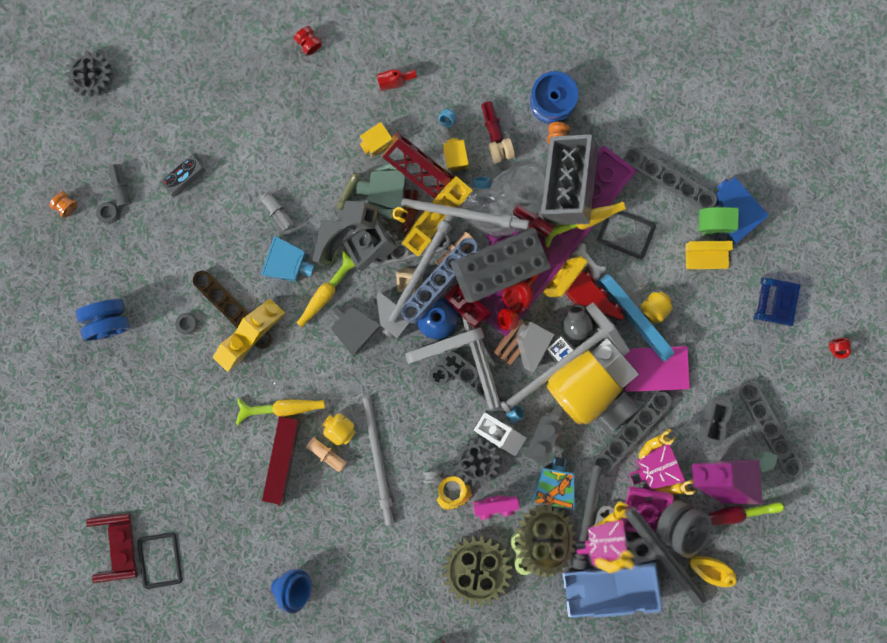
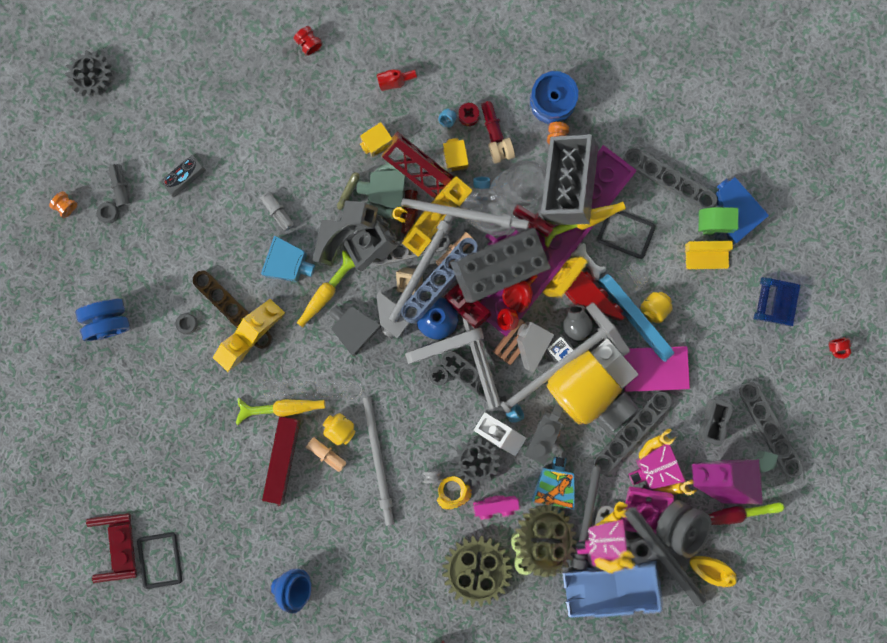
(471, 118): none -> dark red wheel

